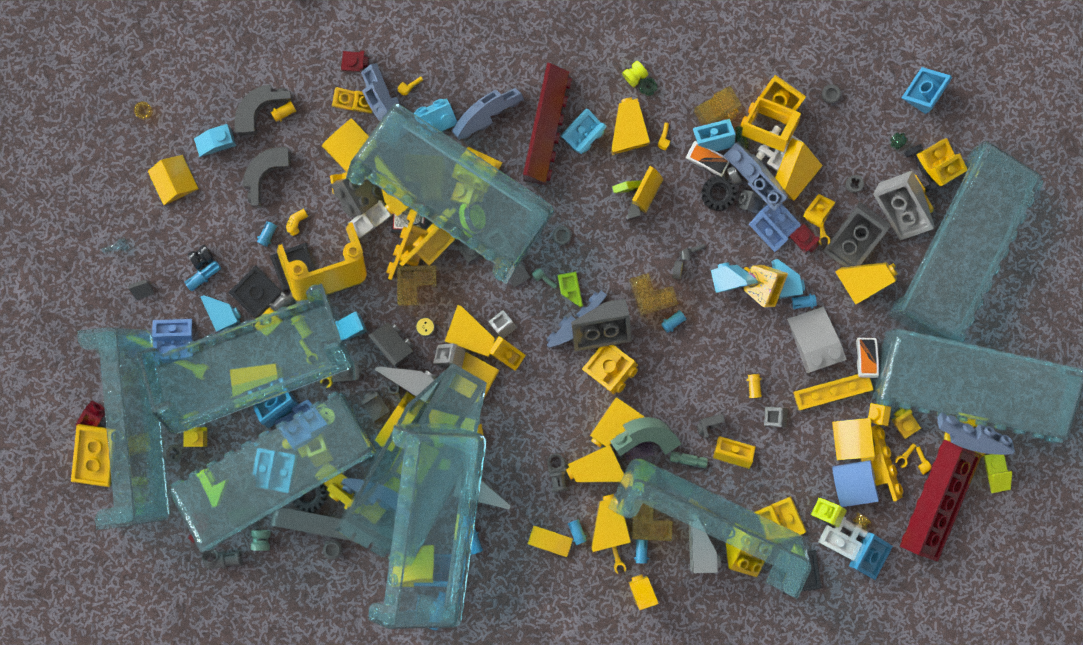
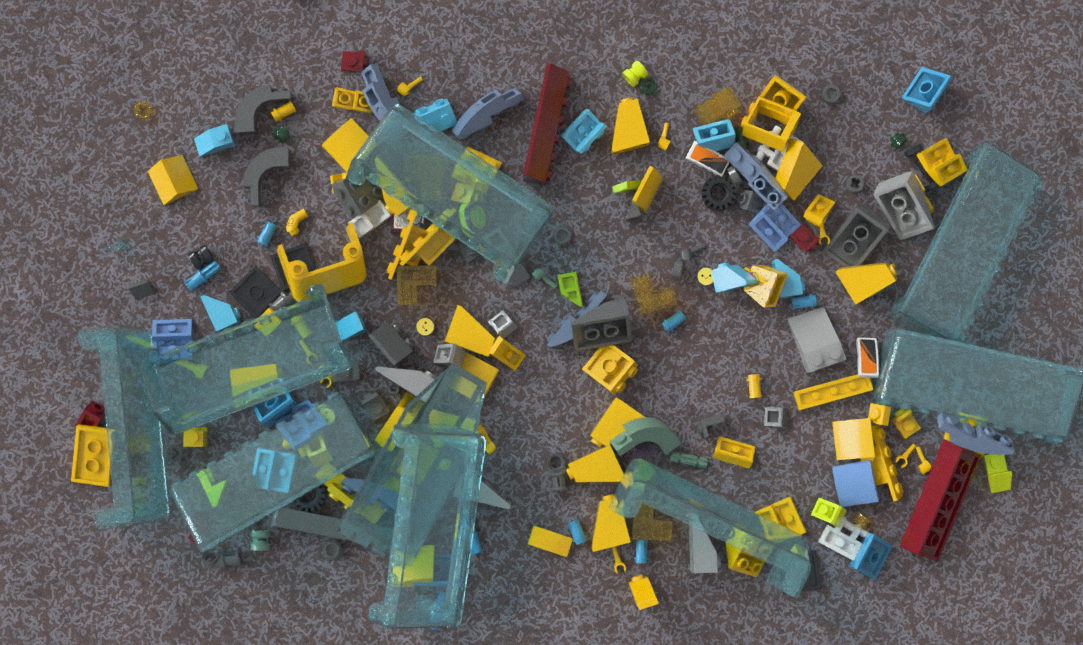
(281, 134): none -> clear green plate
(490, 446): none -> yellow hand
(704, 276): none -> light yellow tile

